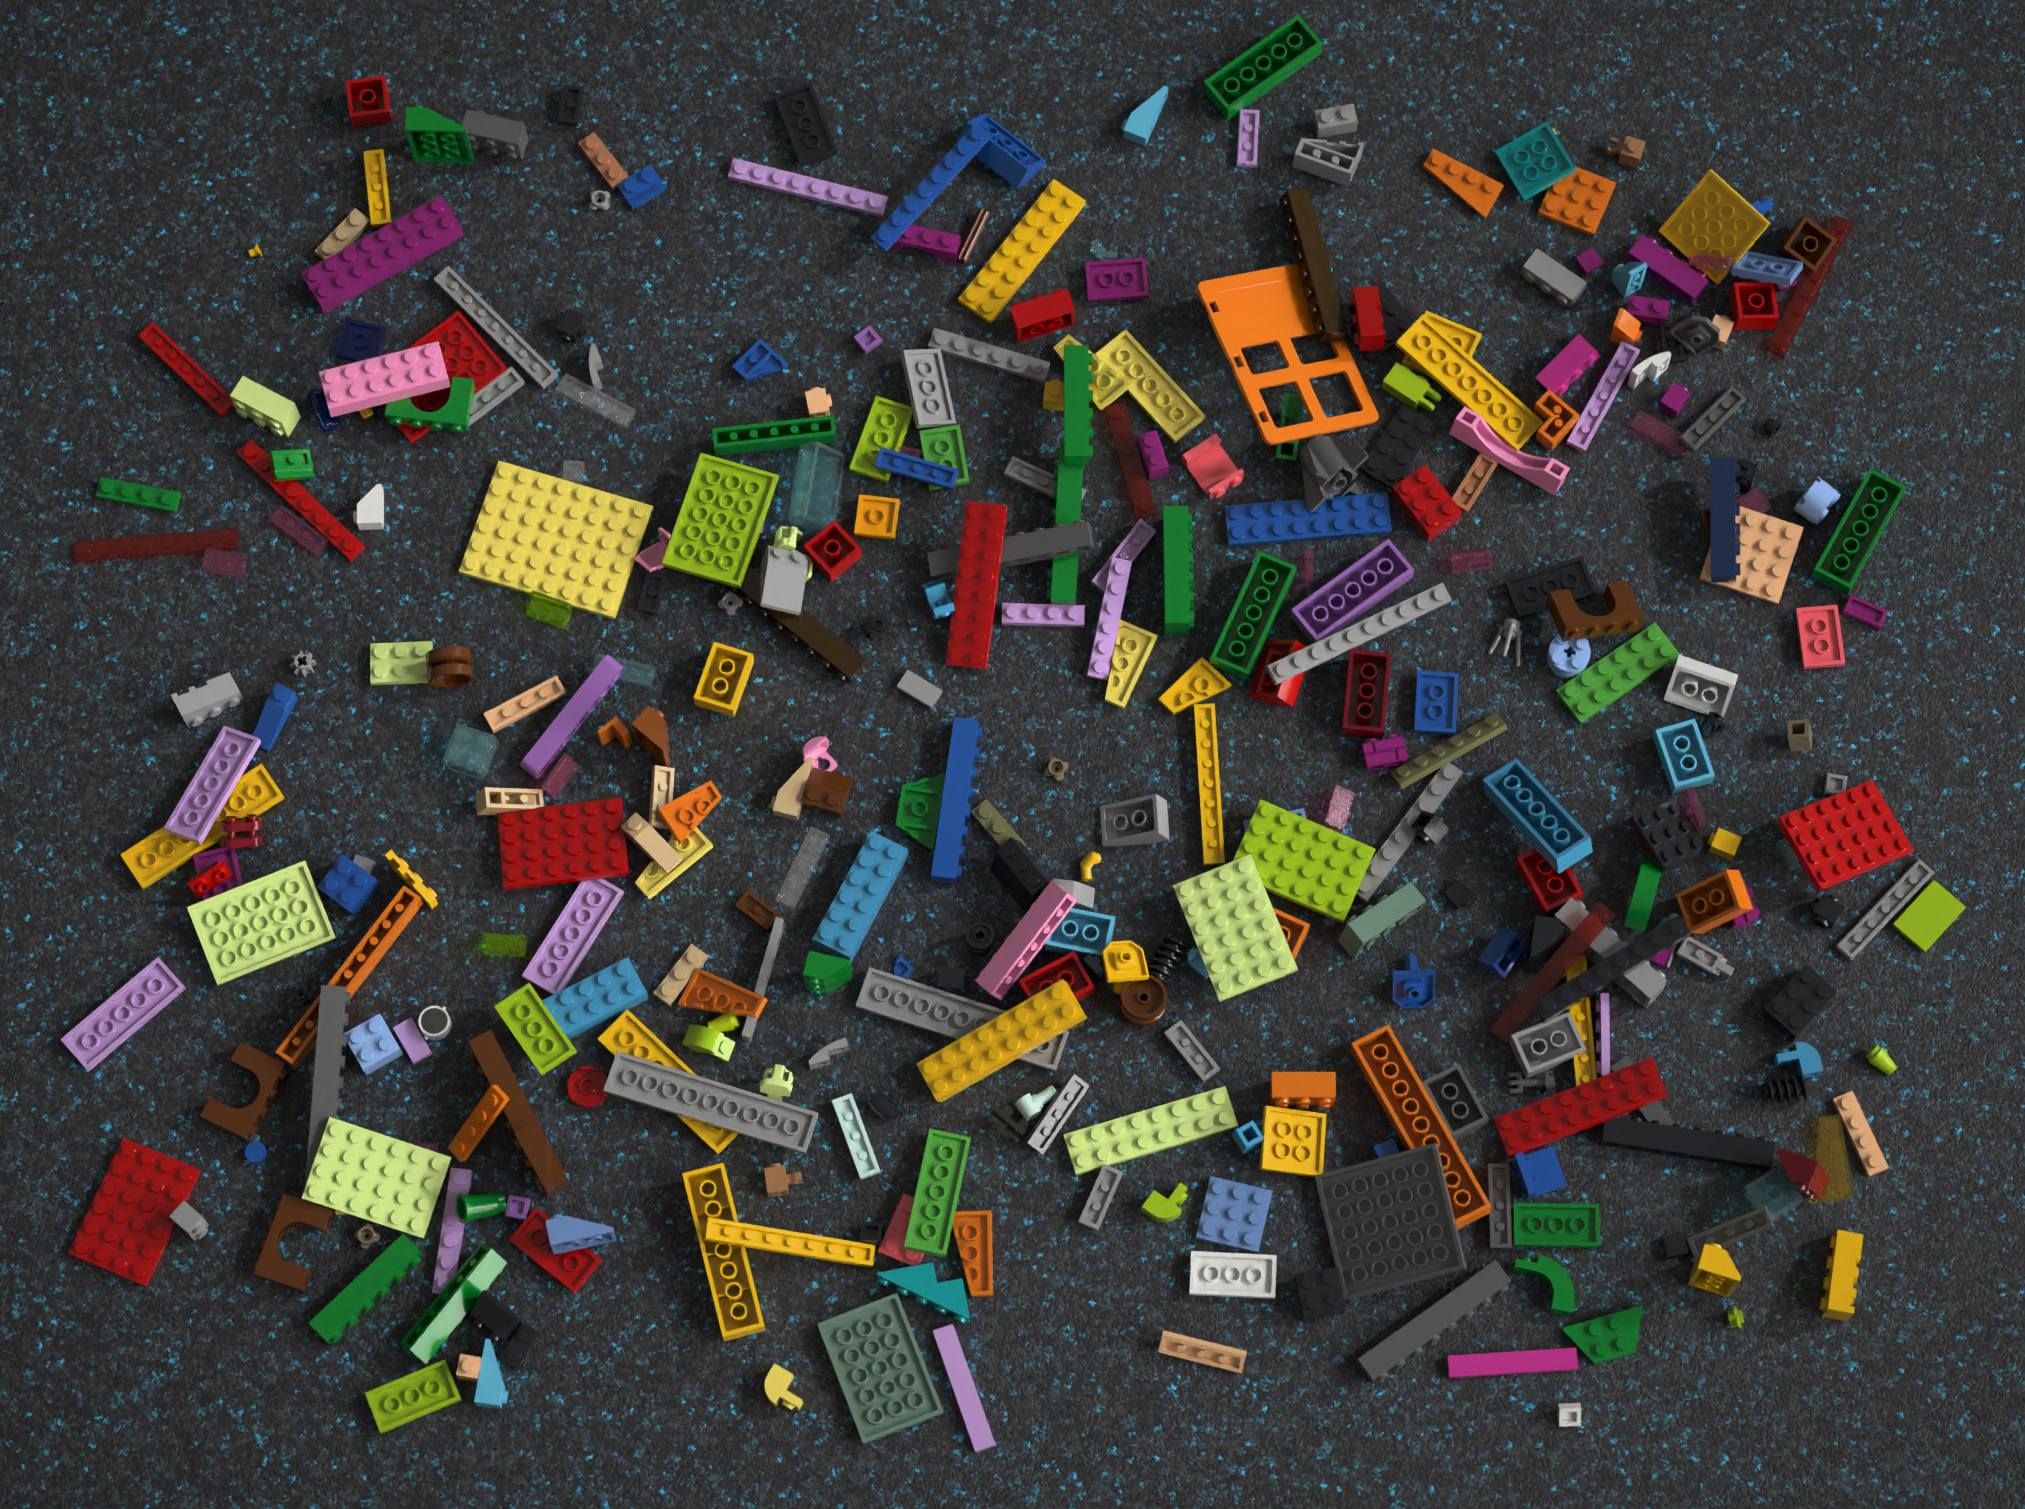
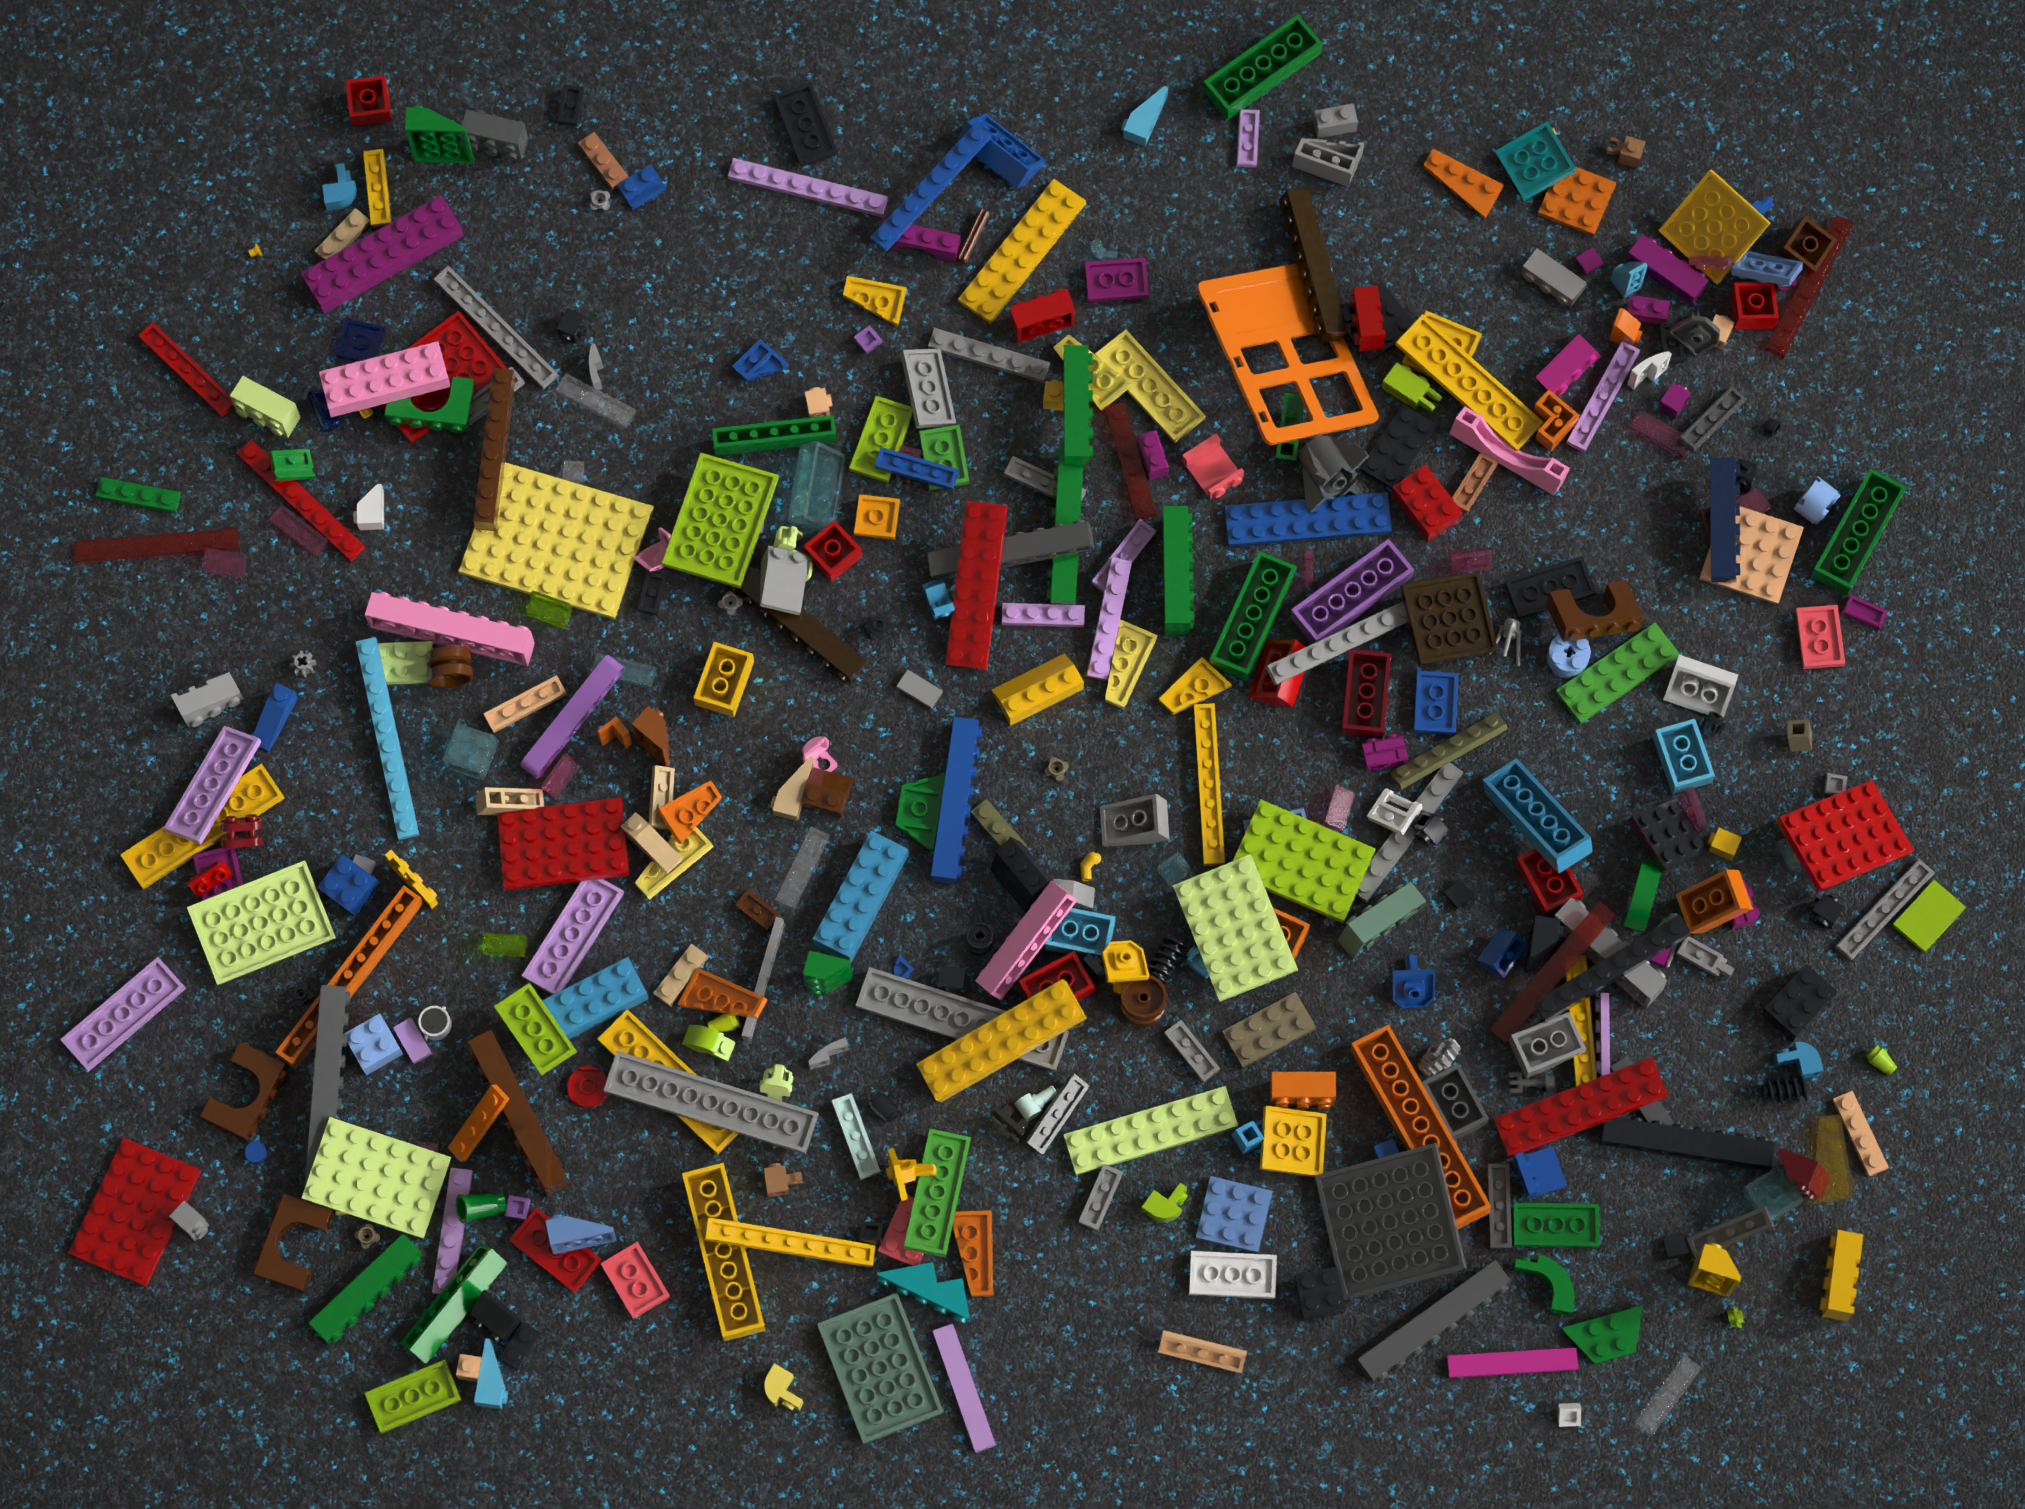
(340, 194): none -> dark azure brick
(387, 738): none -> medium azure plate
(449, 628): none -> bright pink brick
(494, 449): none -> reddish brown brick
(635, 1280): none -> coral plate
(876, 297): none -> yellow wing
(906, 1171): none -> yellow piece
(1038, 689): none -> yellow slope
(1174, 869): none -> clear light blue panel
(1269, 1030): none -> dark tan plate
(1392, 817): none -> white plate
(1439, 1057): none -> light grey gear
(1449, 618): none -> dark brown plate
(1667, 1396): none -> clear plate

